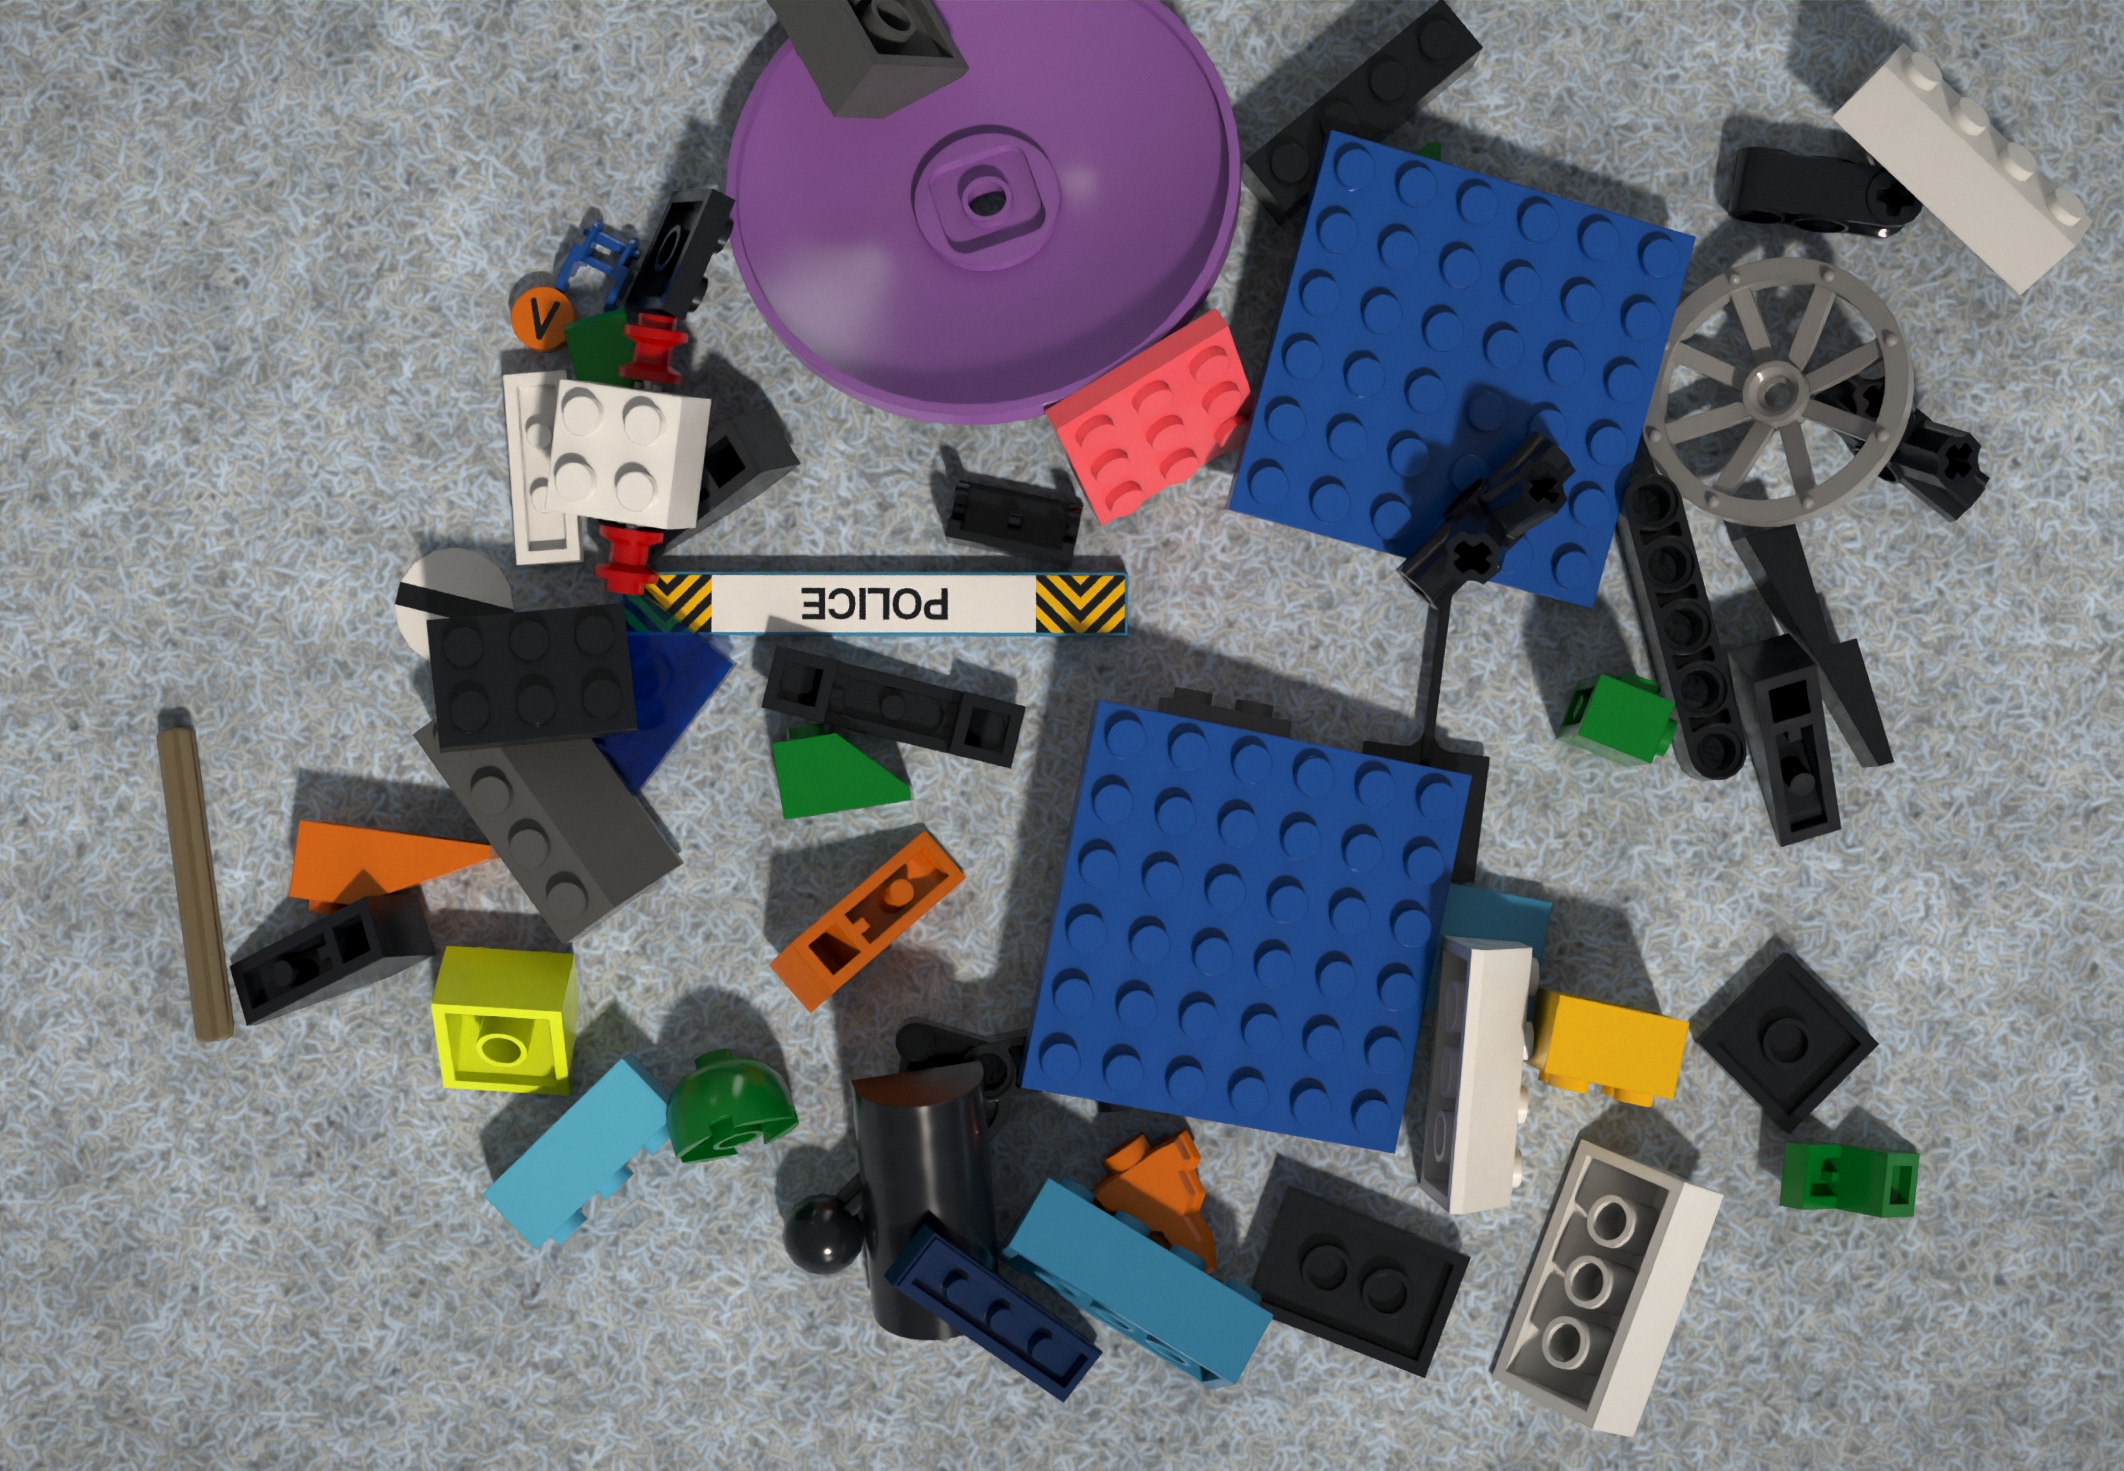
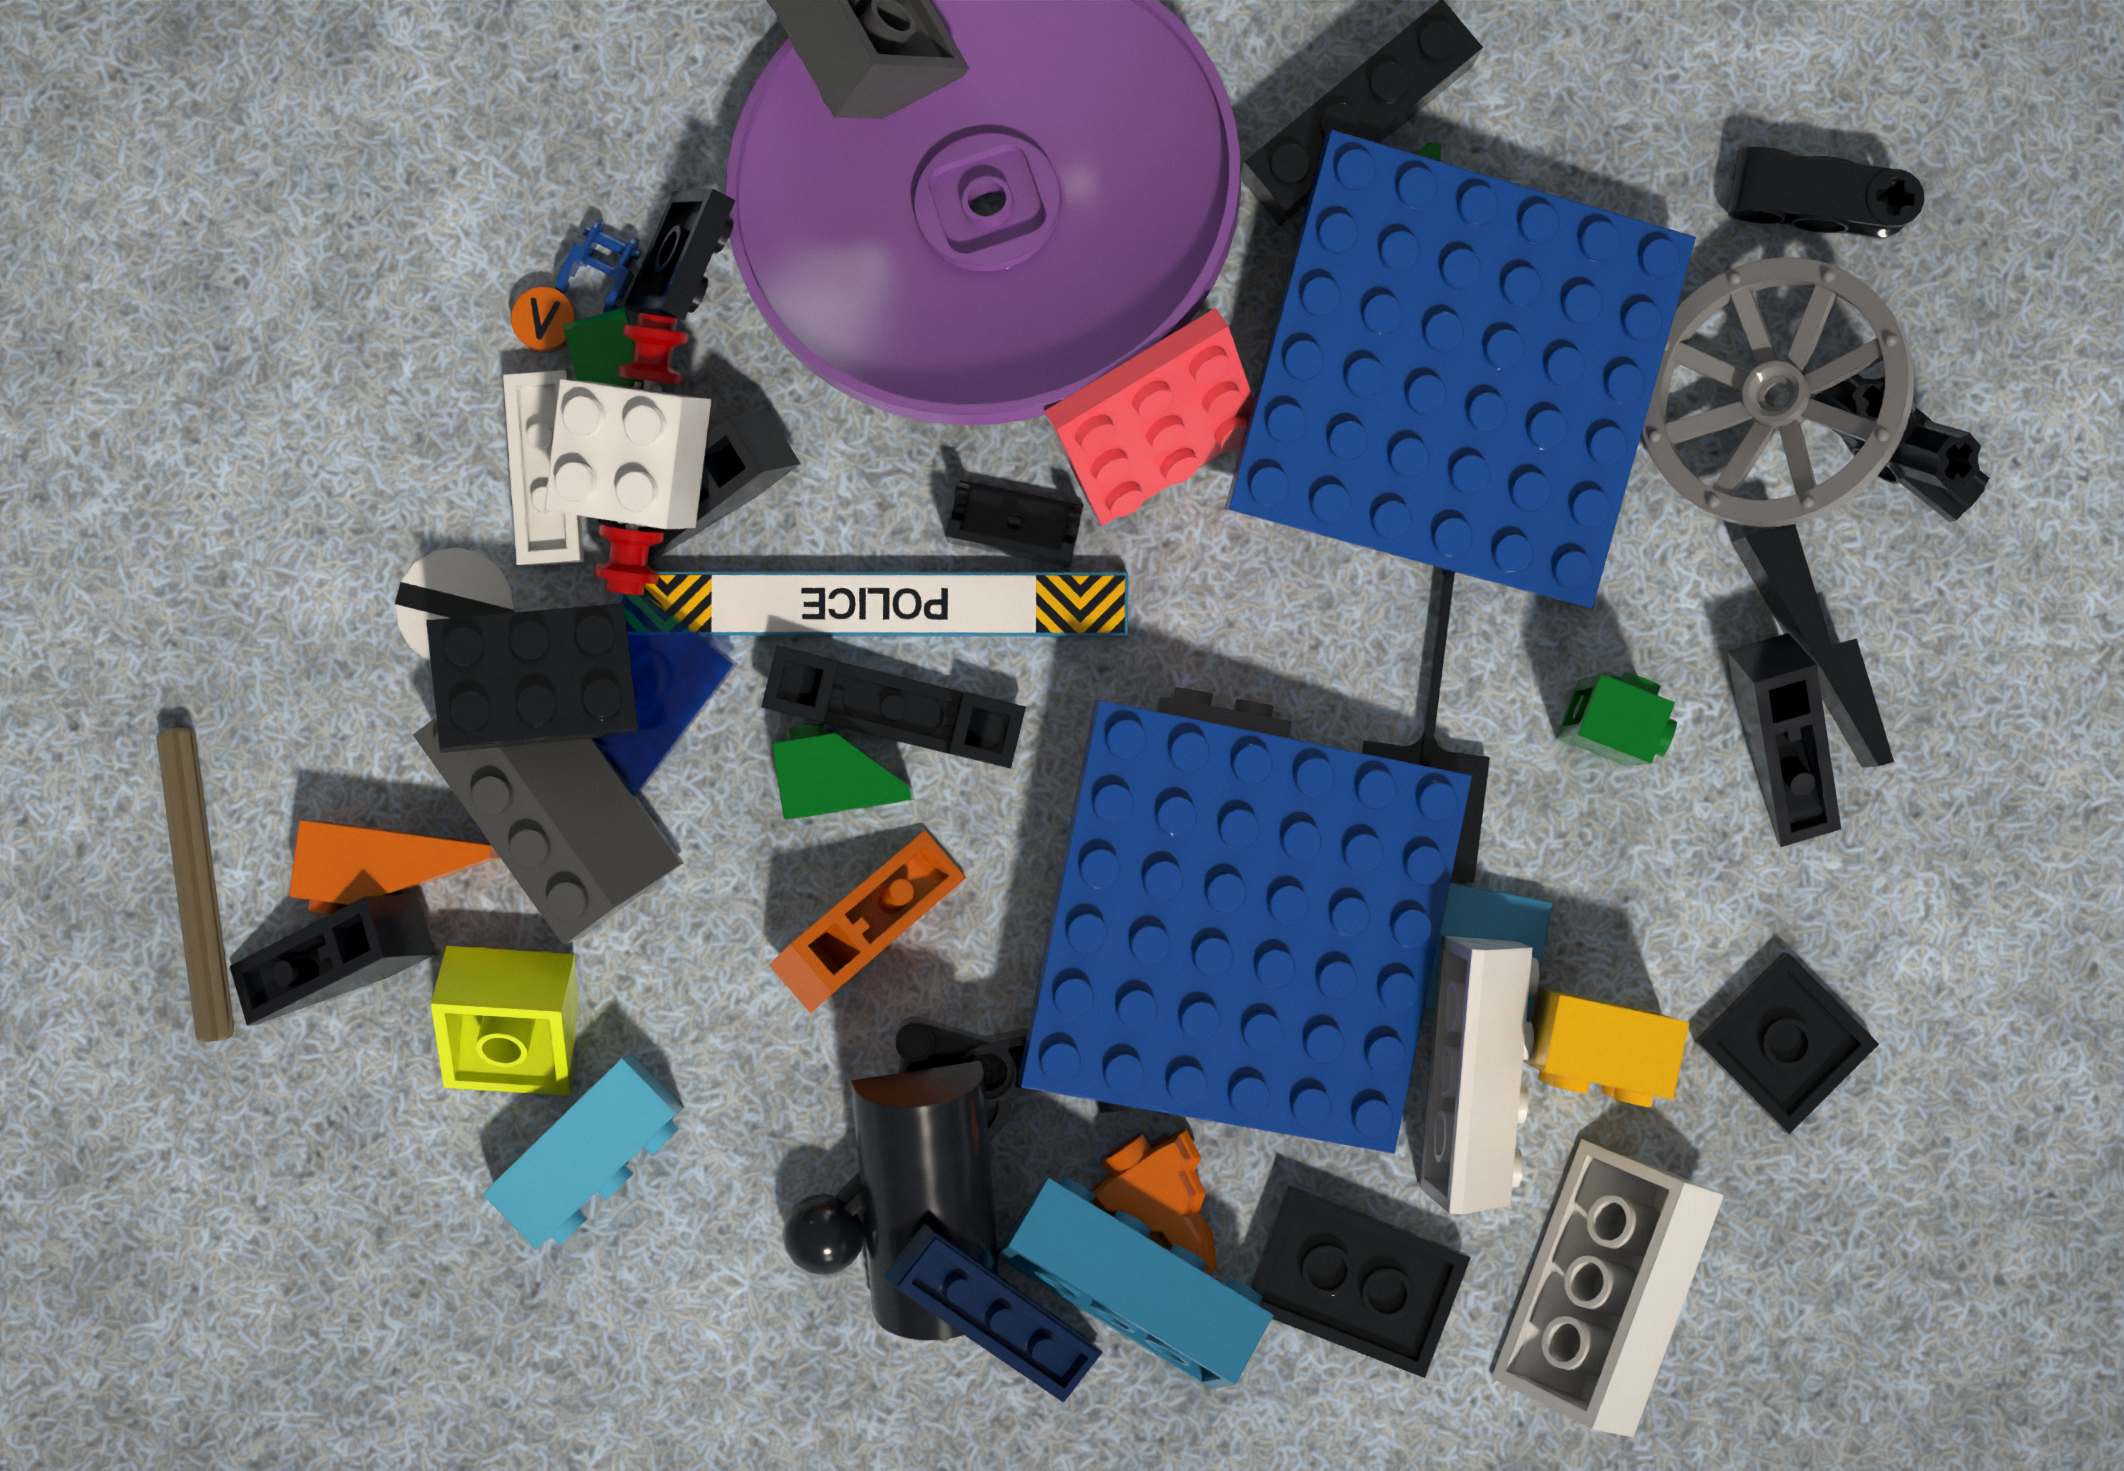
(727, 1106): green cylinder -> none
(1489, 521): black piece -> none
(1689, 597): black beam -> none
(1849, 1179): green slope -> none
(1963, 168): white slope -> none

